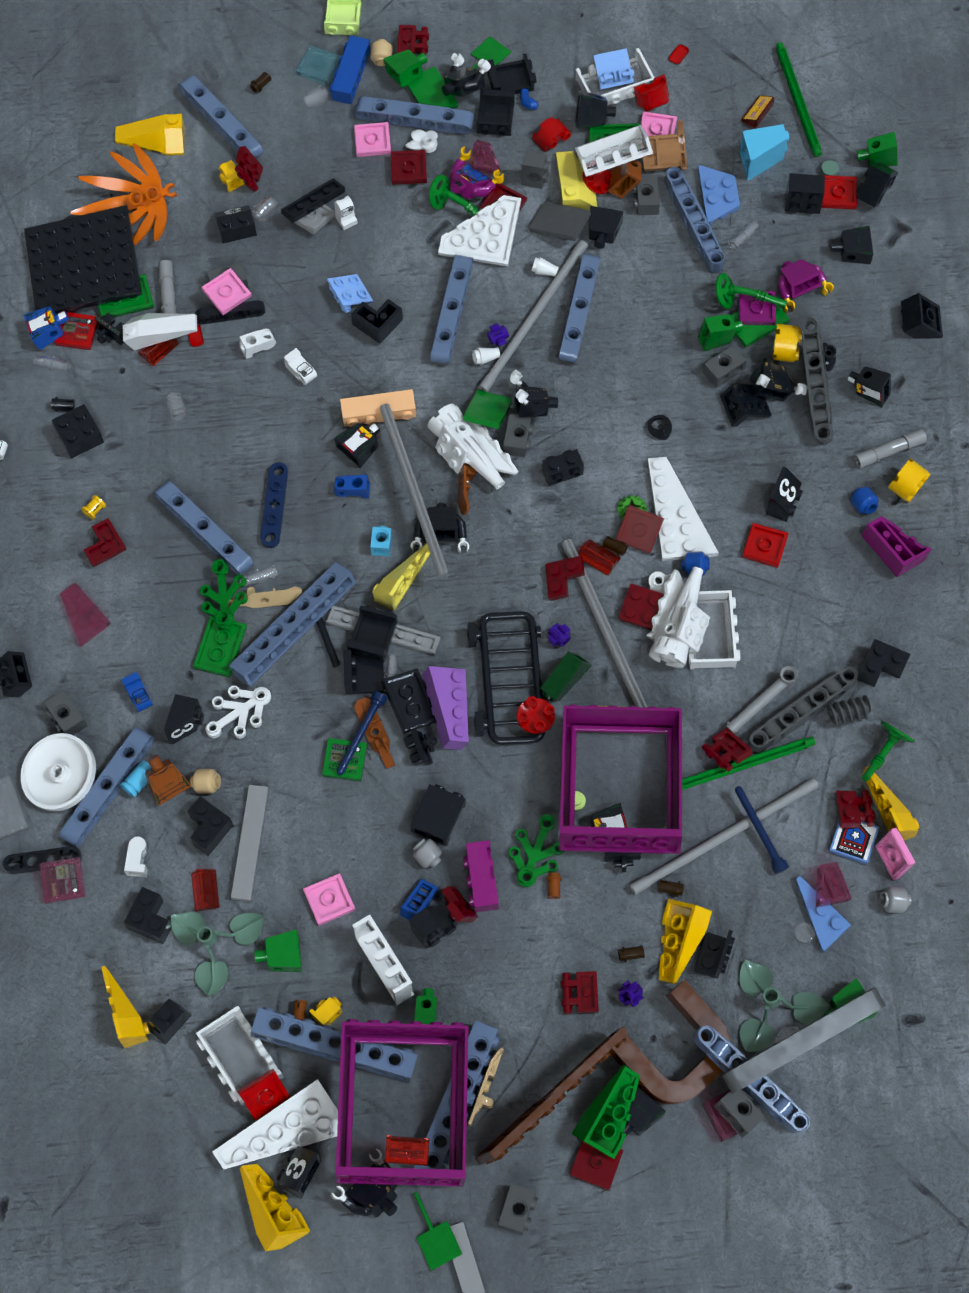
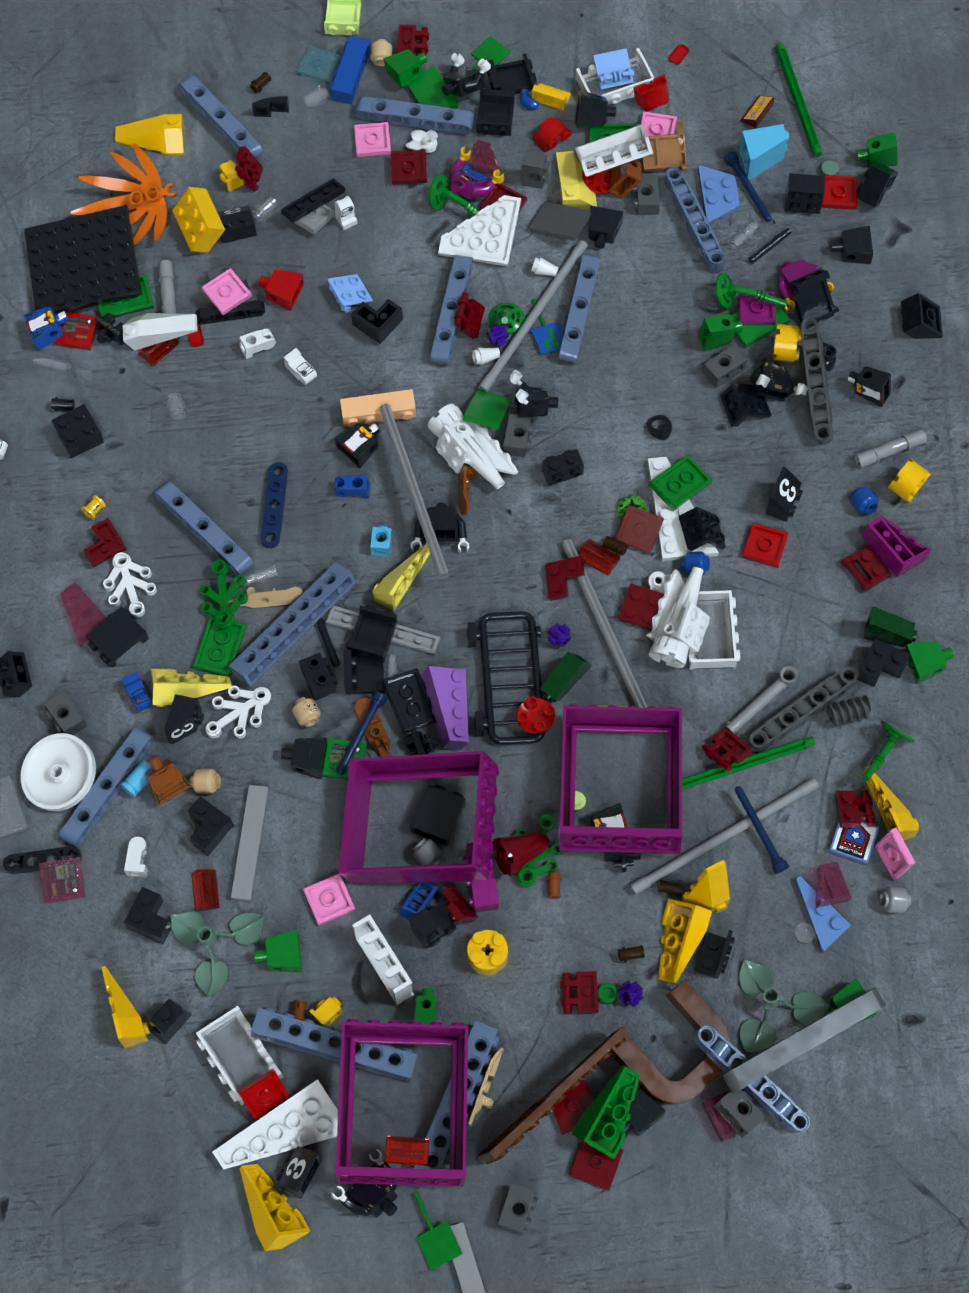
(116, 636): none -> black panel
(128, 582): none -> white plant
(168, 682): none -> light yellow wedge
(198, 219): none -> yellow brick
(266, 106): none -> black slope
(283, 287): none -> red torso
(306, 712): none -> tan head
(307, 756): none -> black torso
(317, 676): none -> black brick
(360, 778): none -> magenta door
(472, 317): none -> dark red plate
(497, 957): none -> yellow brick
(506, 316): none -> green dish
(519, 850): none -> dark red cone
(548, 337): none -> blue piece
(550, 96): none -> yellow panel
(572, 1107): none -> dark red plate
(607, 993): none -> green tile
(680, 482): none -> green tile
(701, 528): none -> black bracket
(711, 889): none -> yellow wedge
(732, 160): none -> dark blue piece
(770, 245): none -> black bar
(813, 296): none -> black panel
(871, 566): none -> dark red plate
(889, 628): none -> dark green slope
(927, 659): none -> green torso

